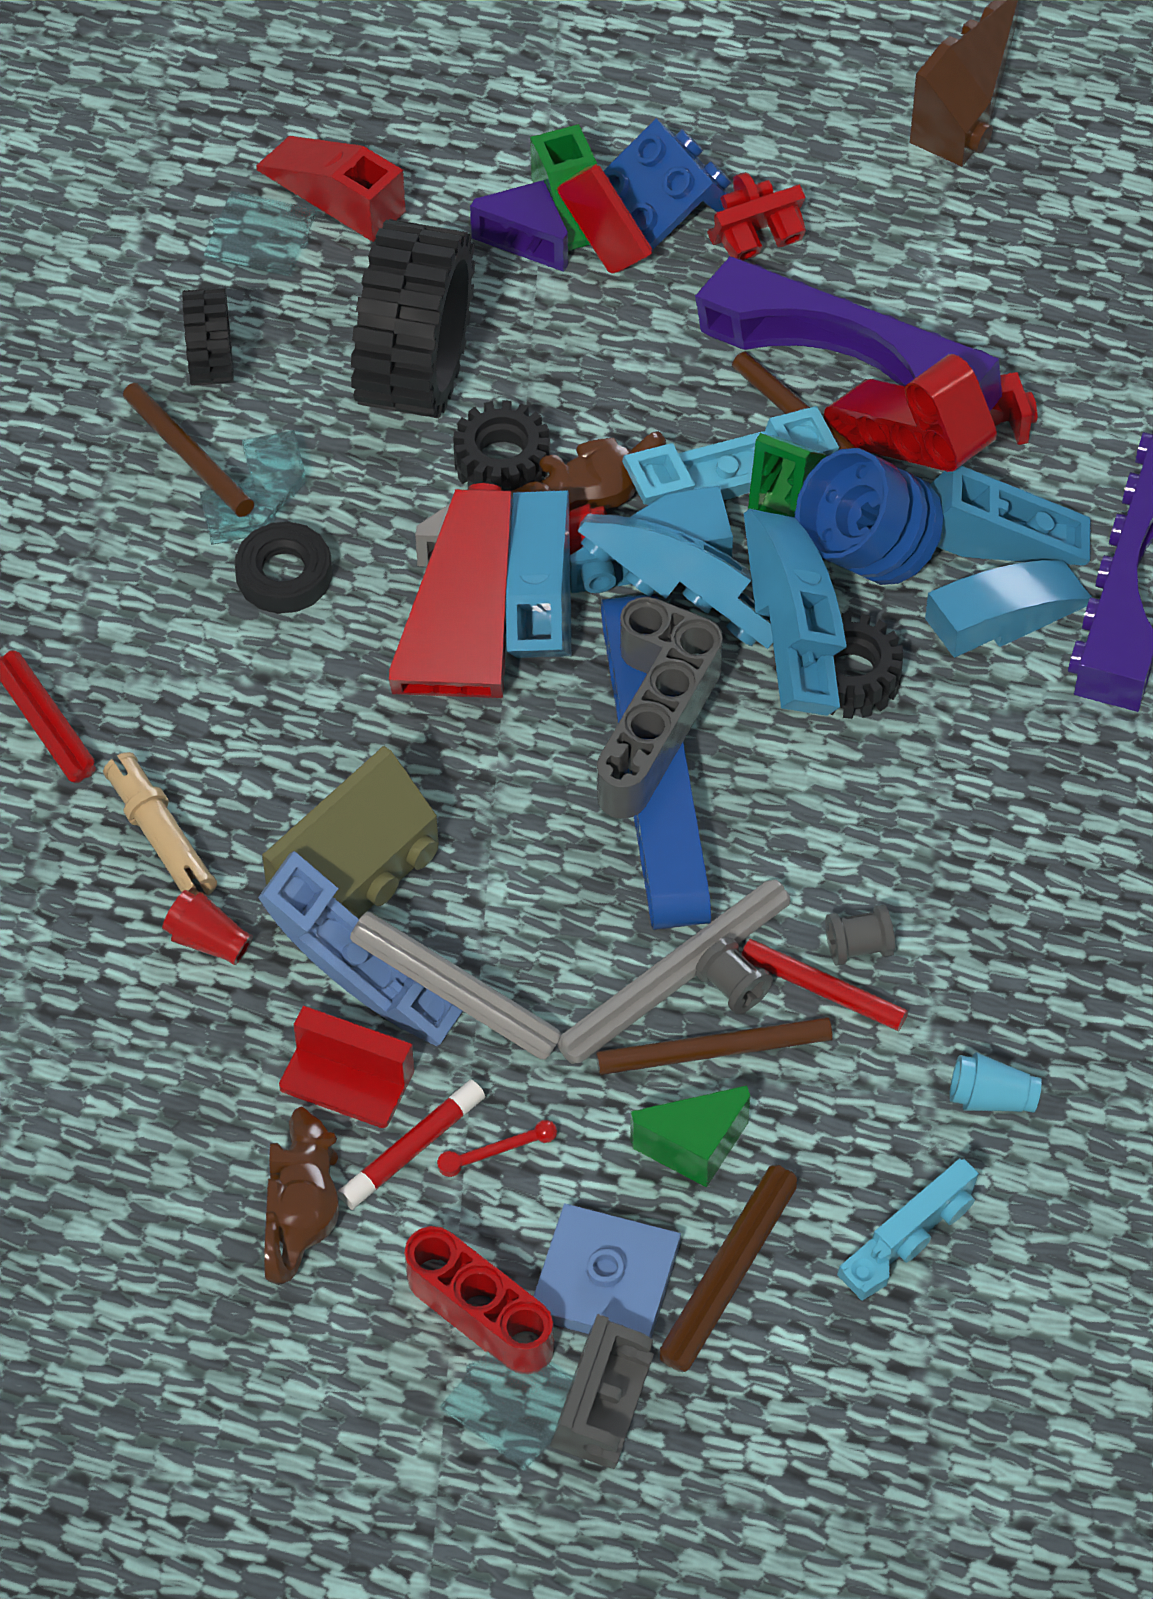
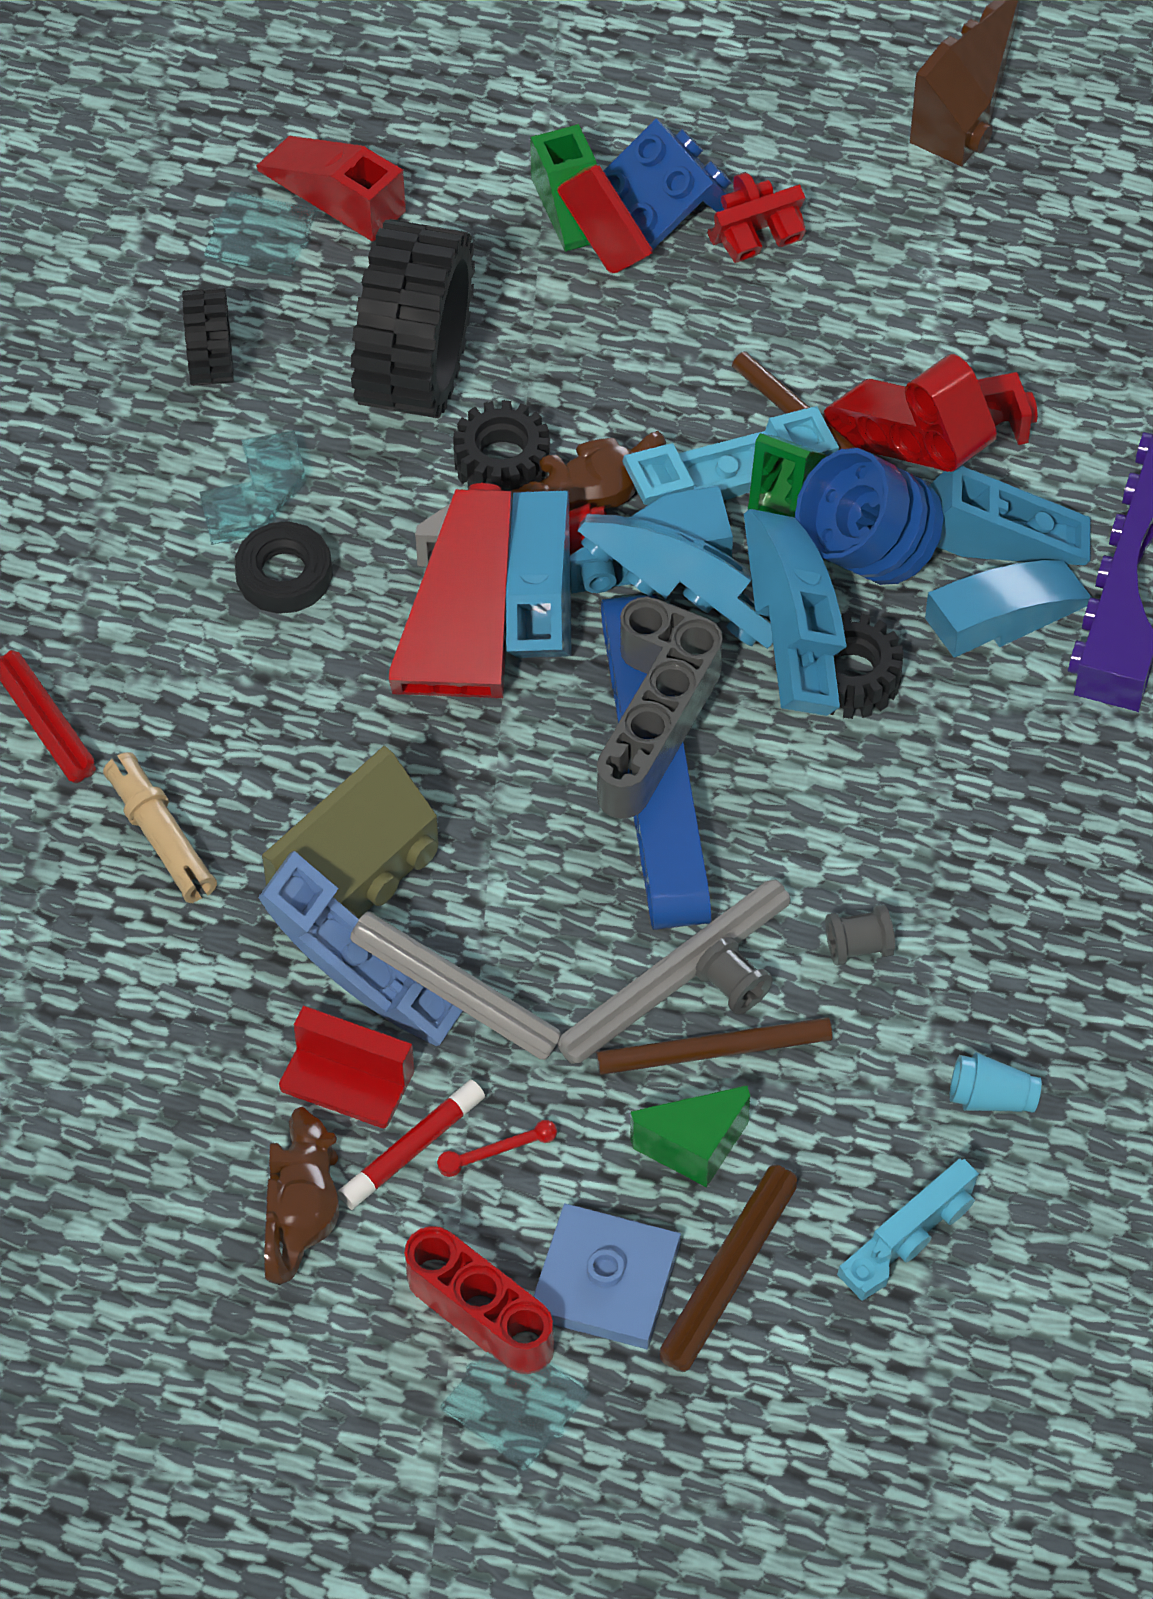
(188, 450): reddish brown bar -> none
(205, 927): red cone -> none
(522, 223): dark purple slope -> none
(603, 1393): dark grey hinge -> none
(764, 309): dark purple arch -> none
(825, 985): red bar -> none

